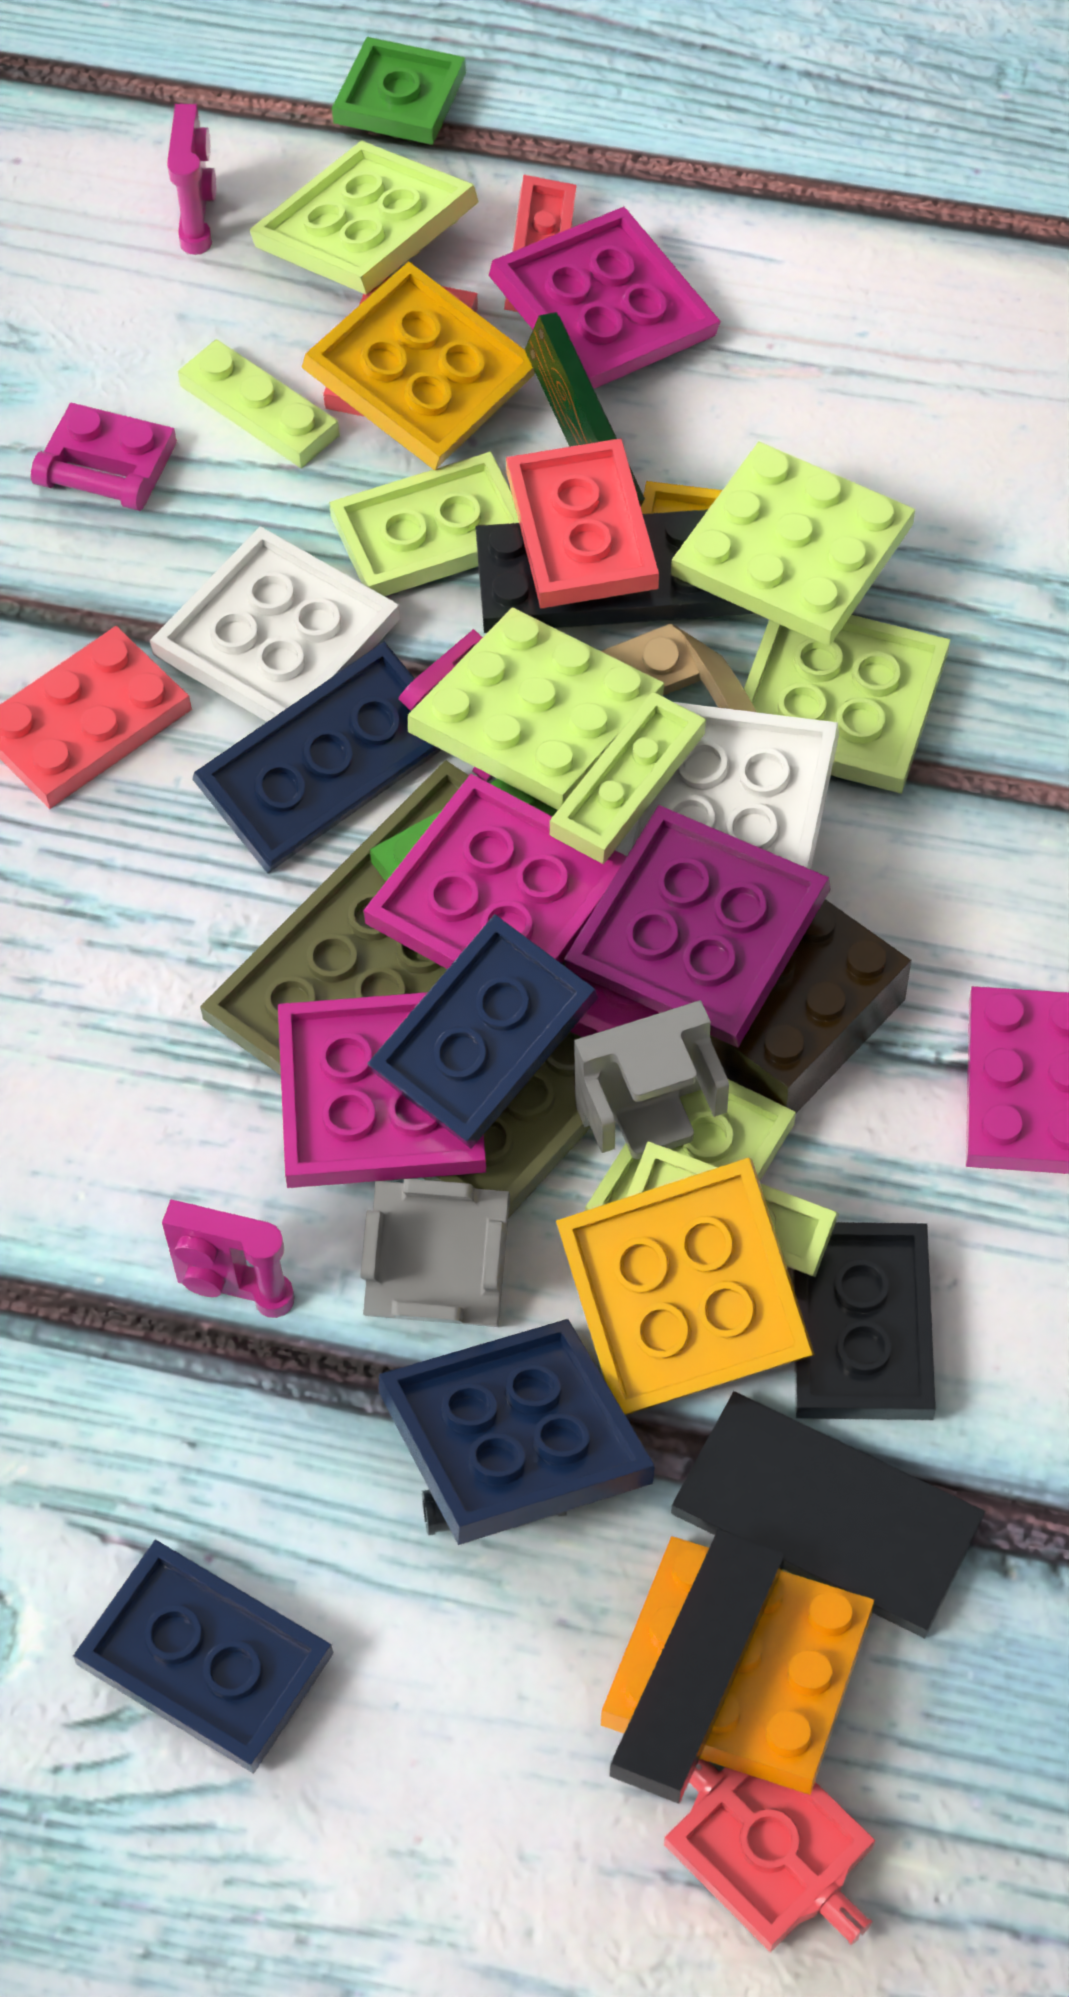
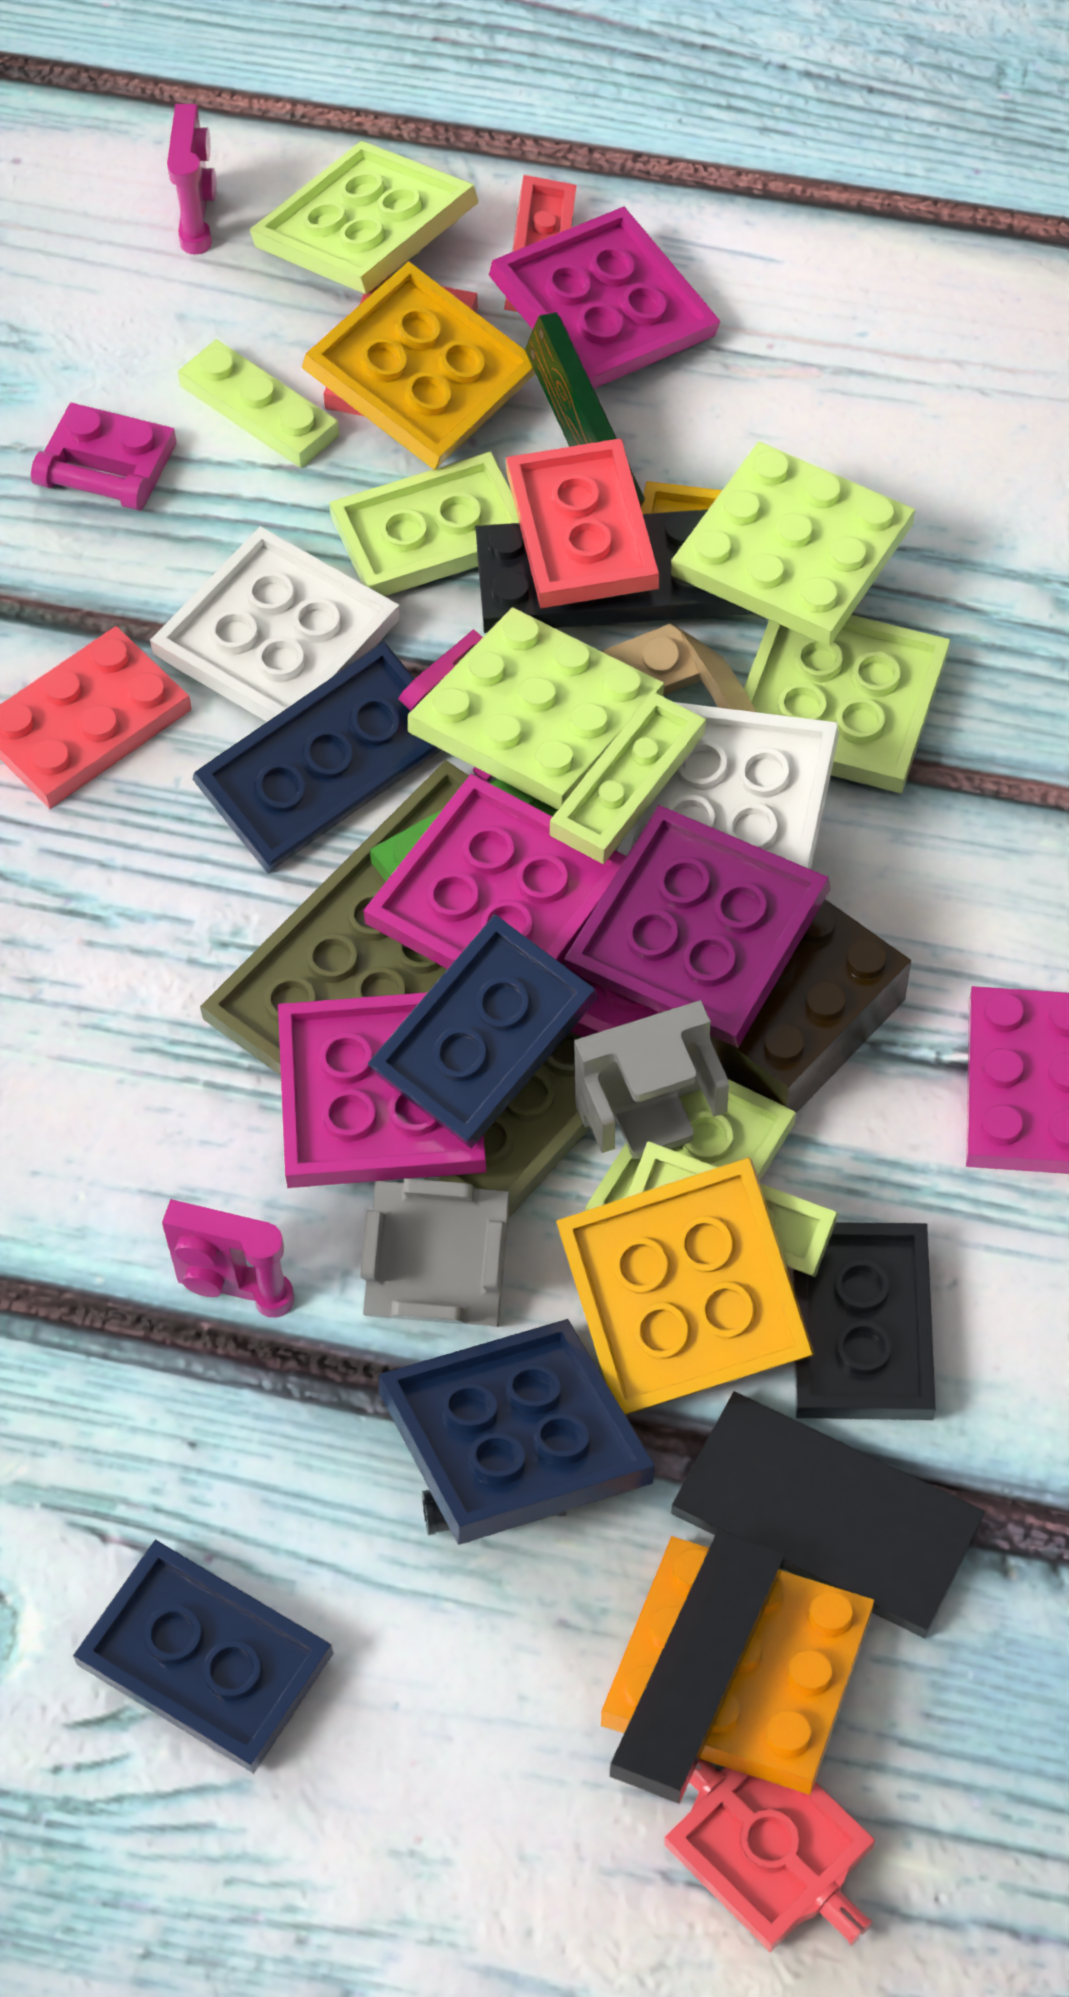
(399, 90): bright green plate -> none

